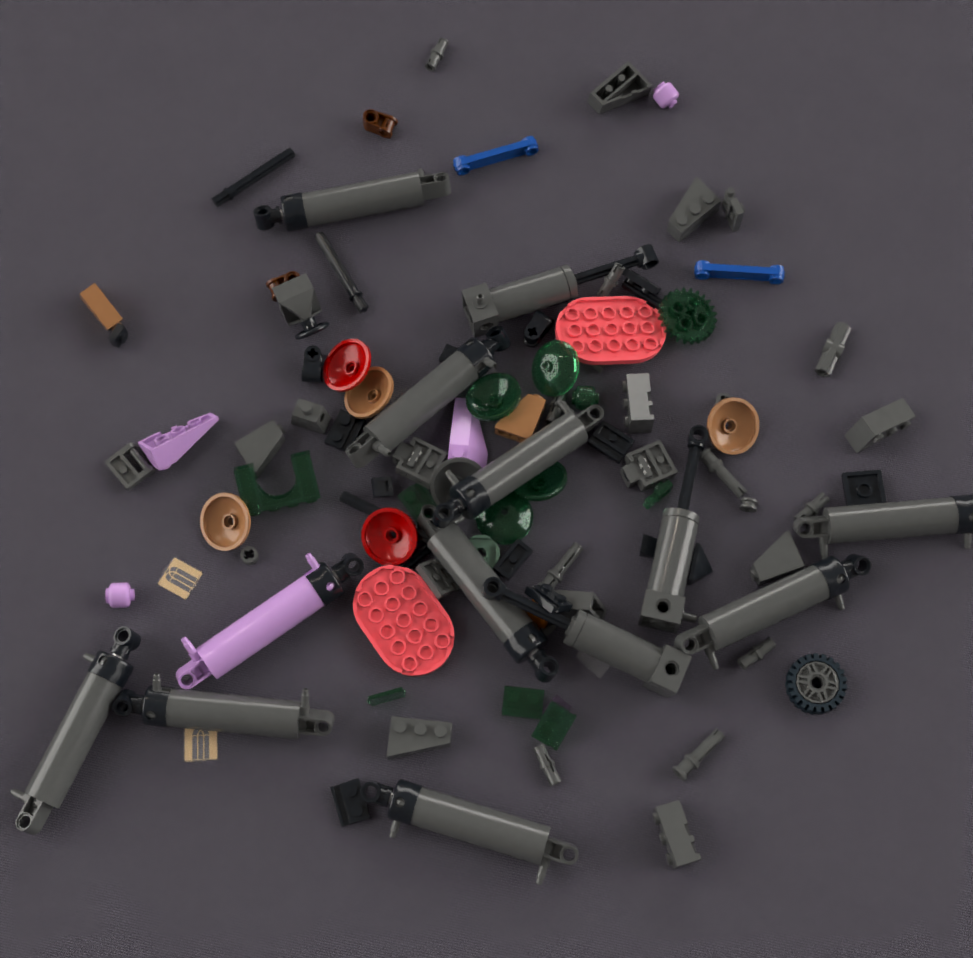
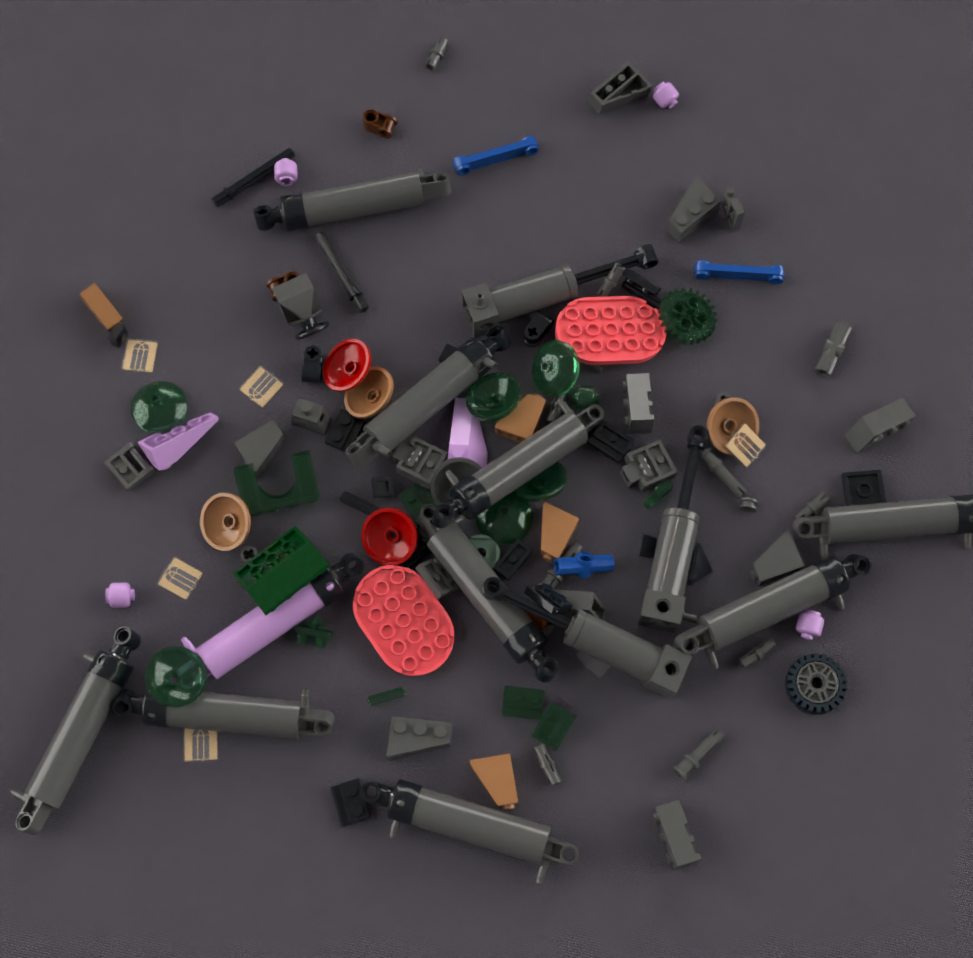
(139, 355): none -> clear piece
(164, 413): none -> clear green dish
(182, 665): none -> clear green dish
(261, 386): none -> clear piece
(281, 570): none -> dark green slope
(285, 172): none -> lavender head
(304, 631): none -> clear green hips
(498, 779): none -> medium nougat slope
(556, 531): none -> medium nougat slope
(584, 564): none -> blue piece
(745, 445): none -> piece
(810, 624): none -> lavender head

